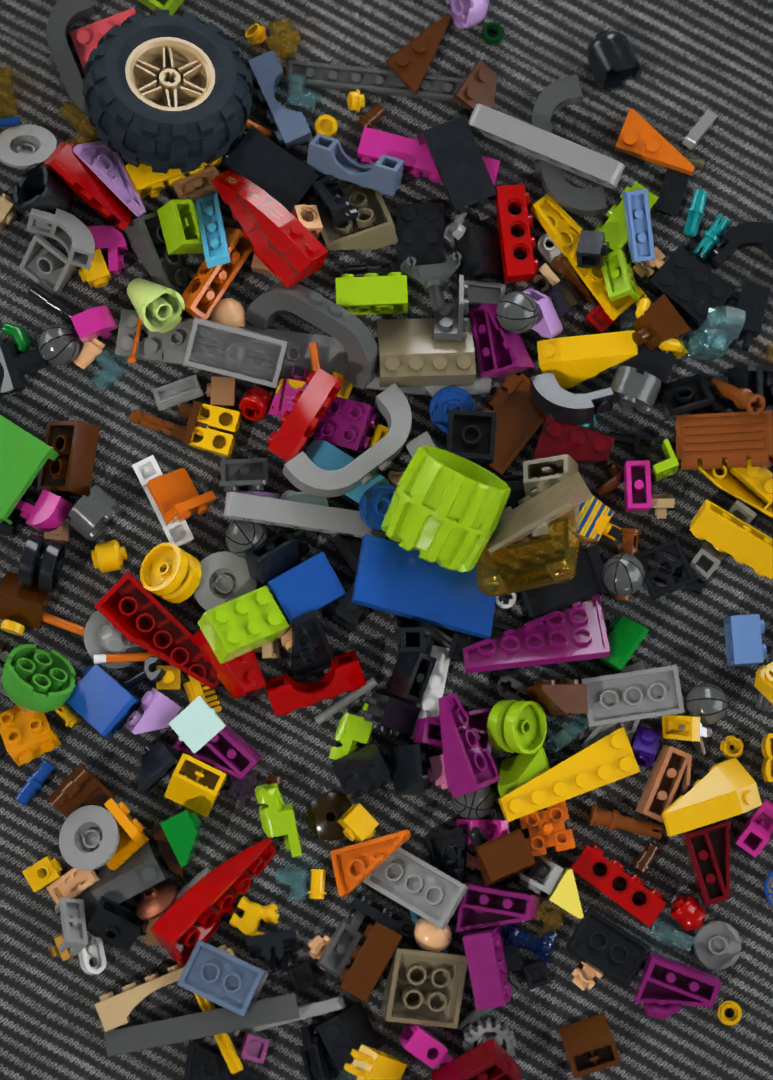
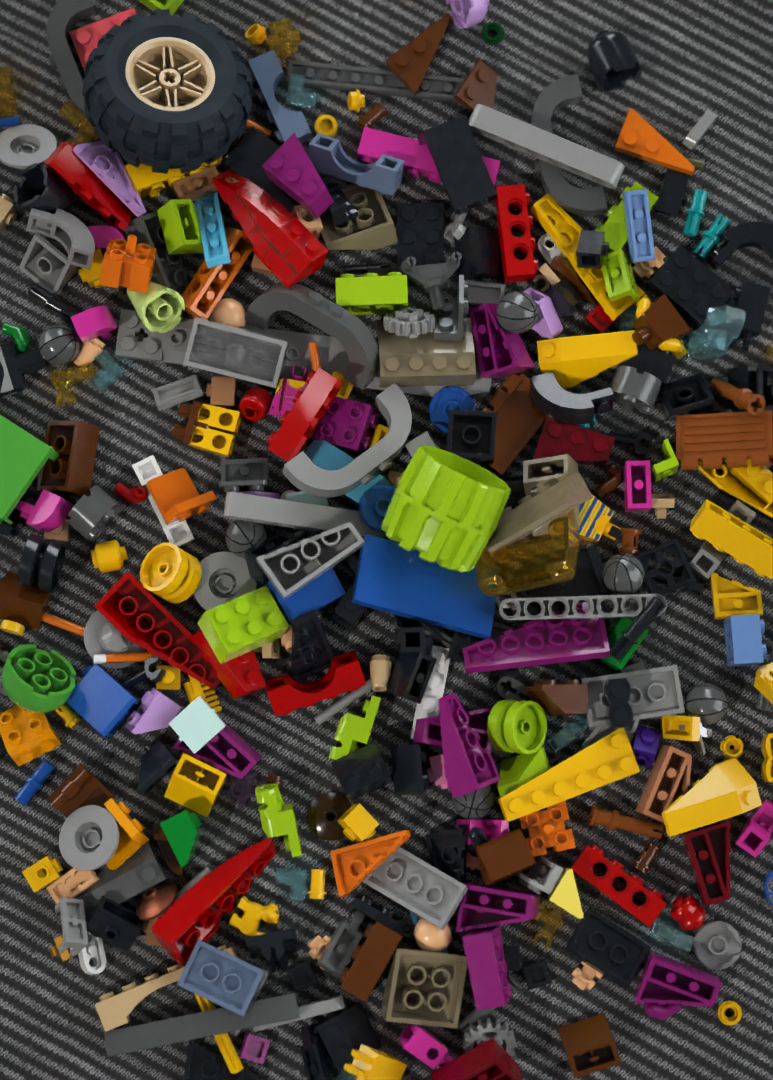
(64, 377): none -> clear yellow bar
(128, 265): none -> orange brick
(132, 359): orange hinge -> none
(132, 495): none -> red arm
(152, 422): dark orange axle -> none
(297, 176): none -> magenta wedge
(306, 560): none -> light grey wedge
(380, 671): none -> tan cone
(390, 714): black hinge -> none
(409, 322): none -> light grey gear
(525, 940): clear blue animal -> none
(570, 606): none -> light grey beam
(617, 696): none -> black brick
(638, 626): none -> black axle
(733, 598): none -> yellow wing

